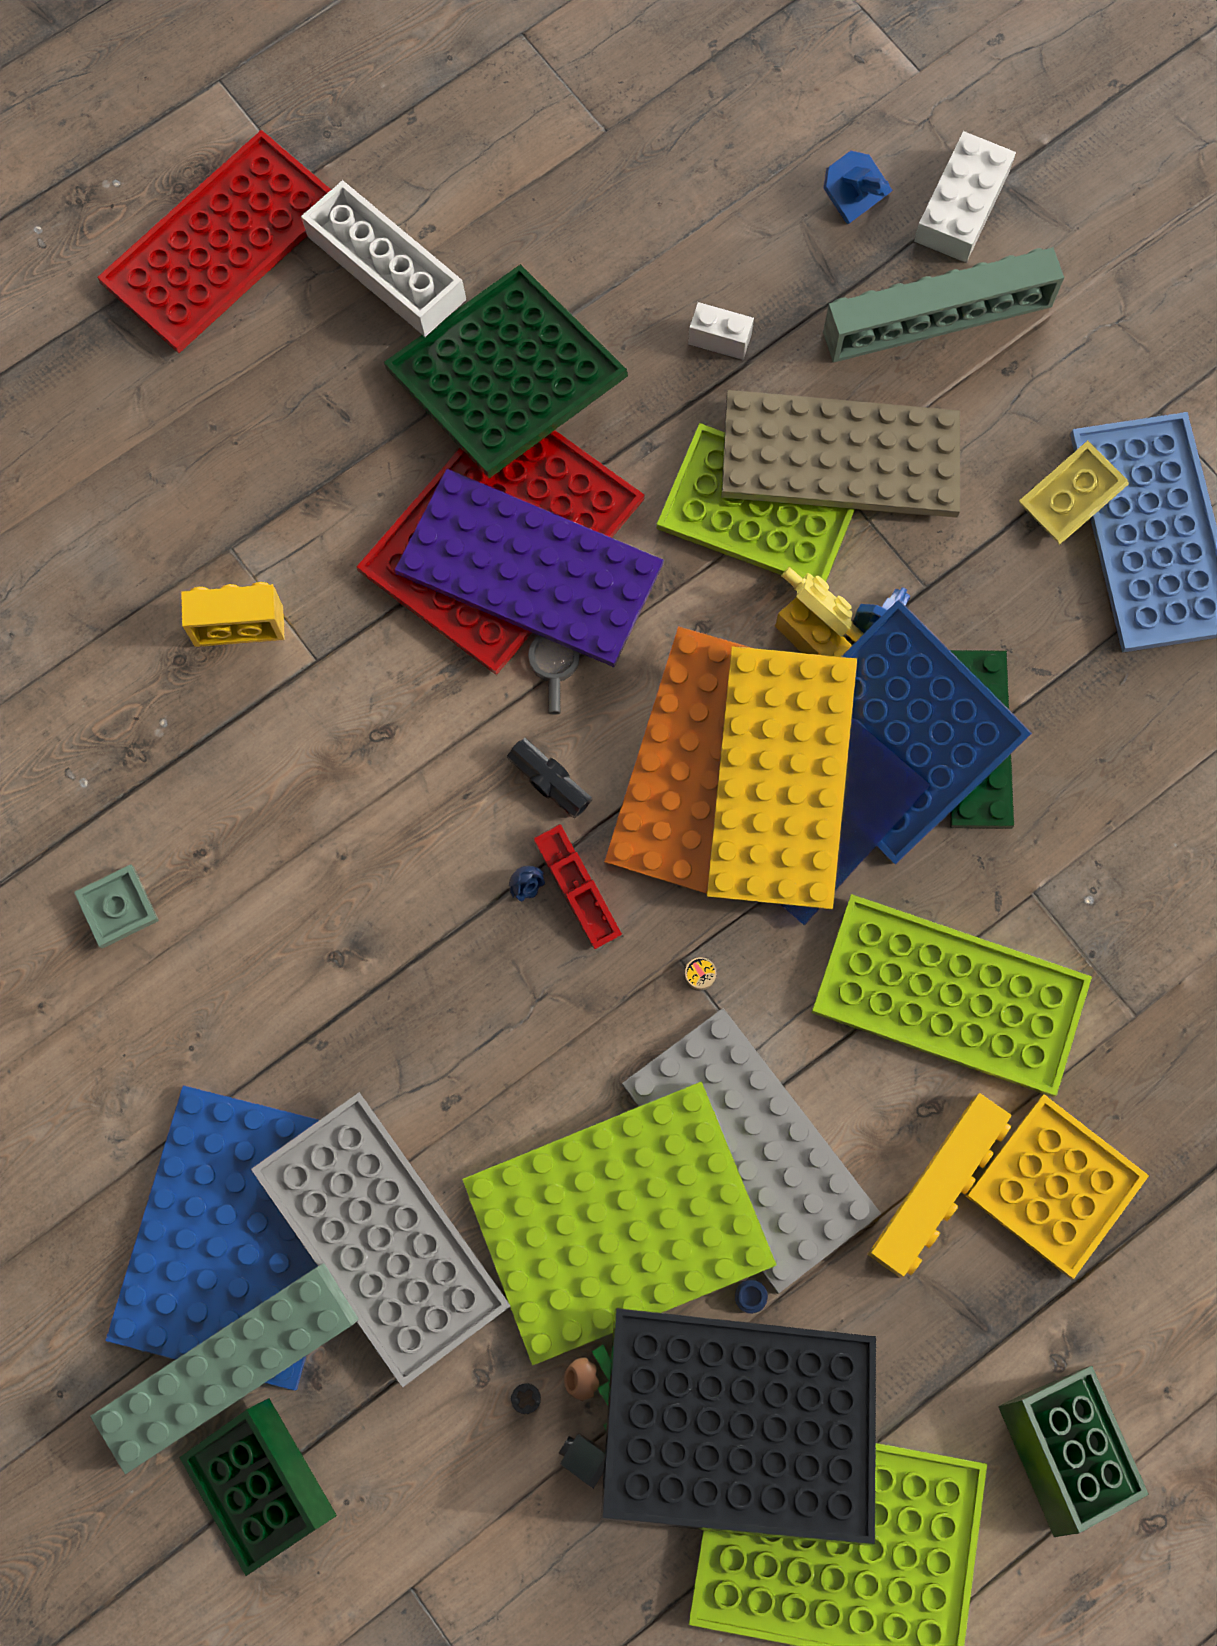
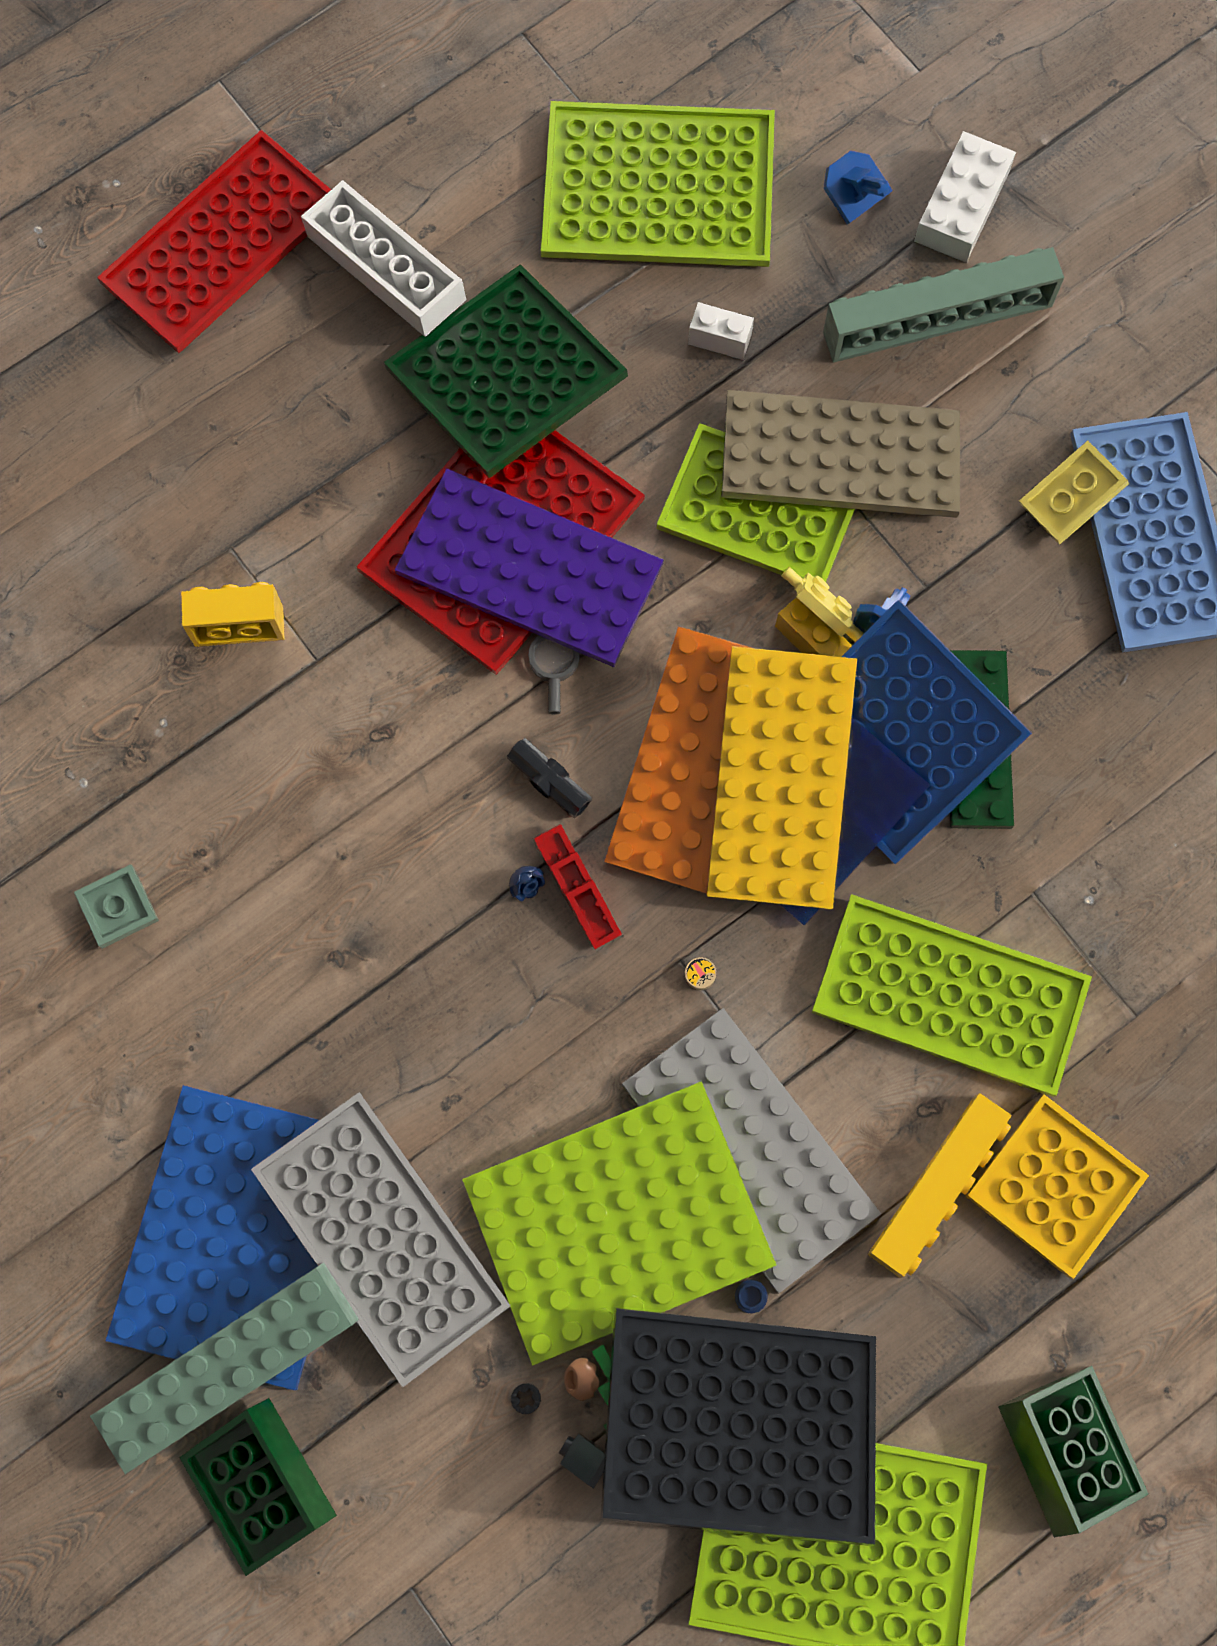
(658, 184): none -> lime plate

